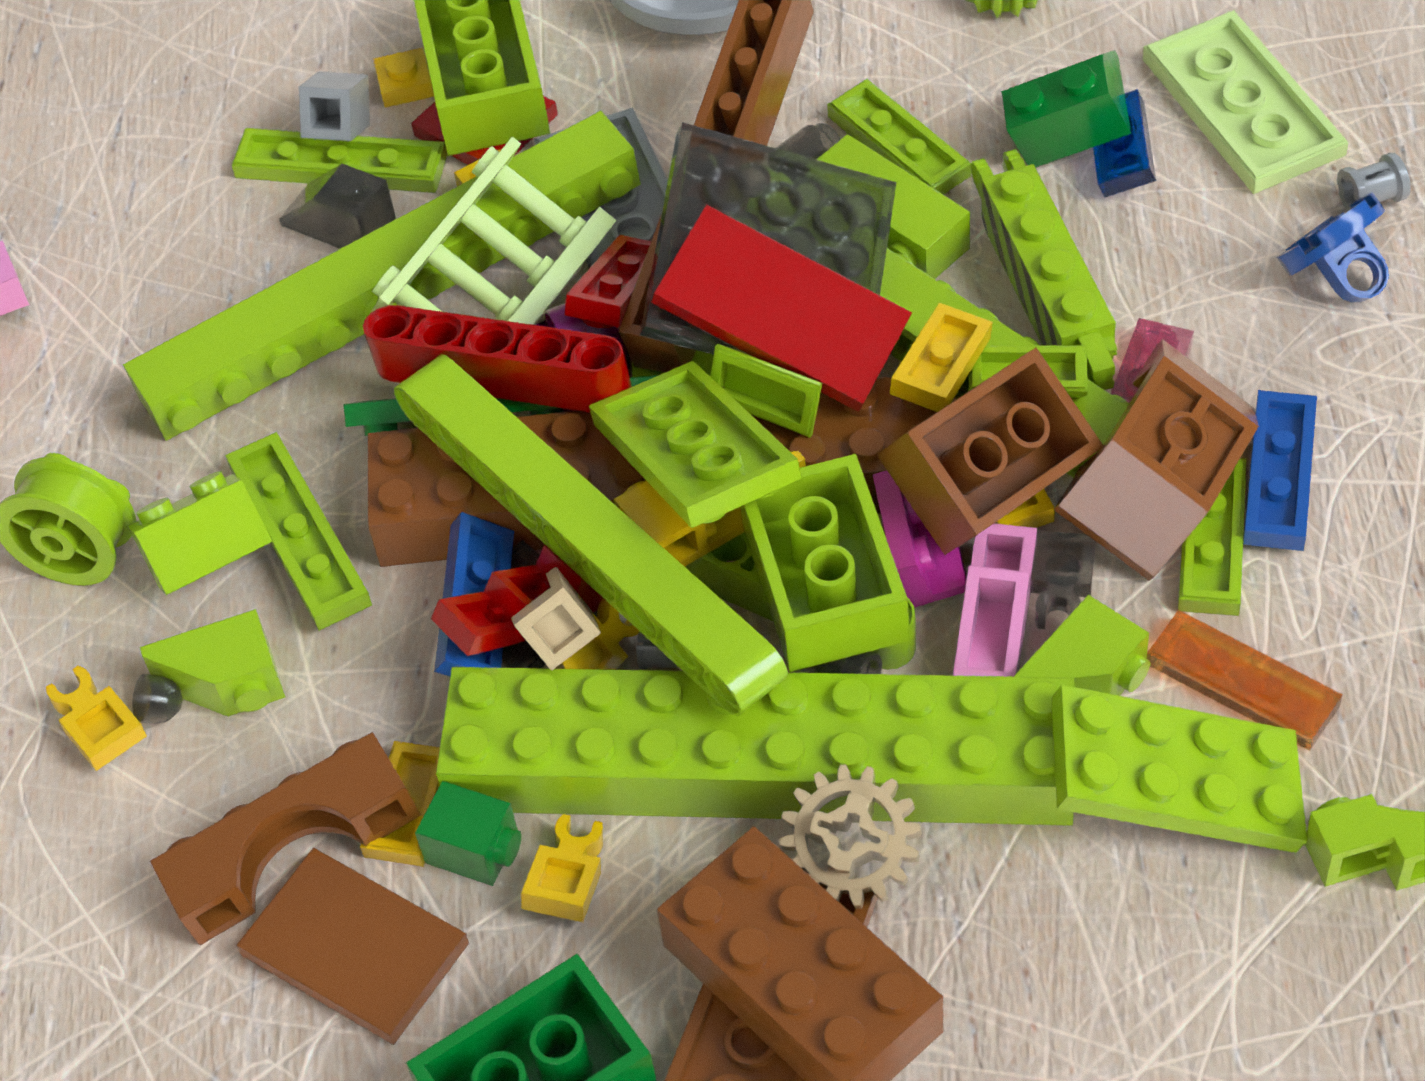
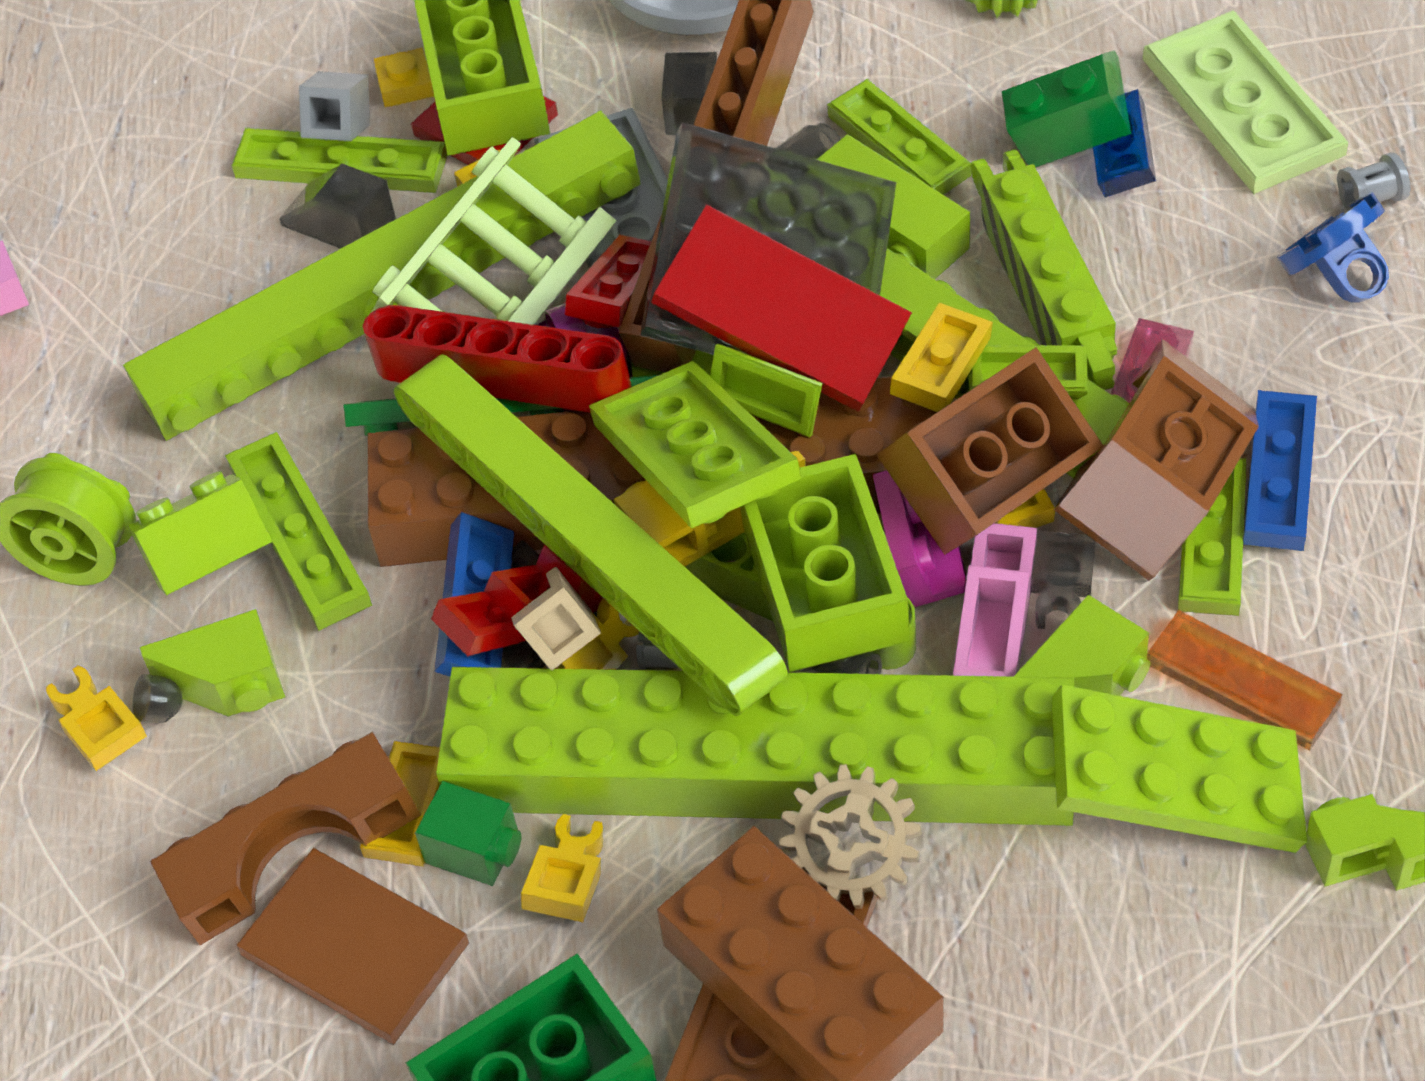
(684, 86): none -> clear smoke brick

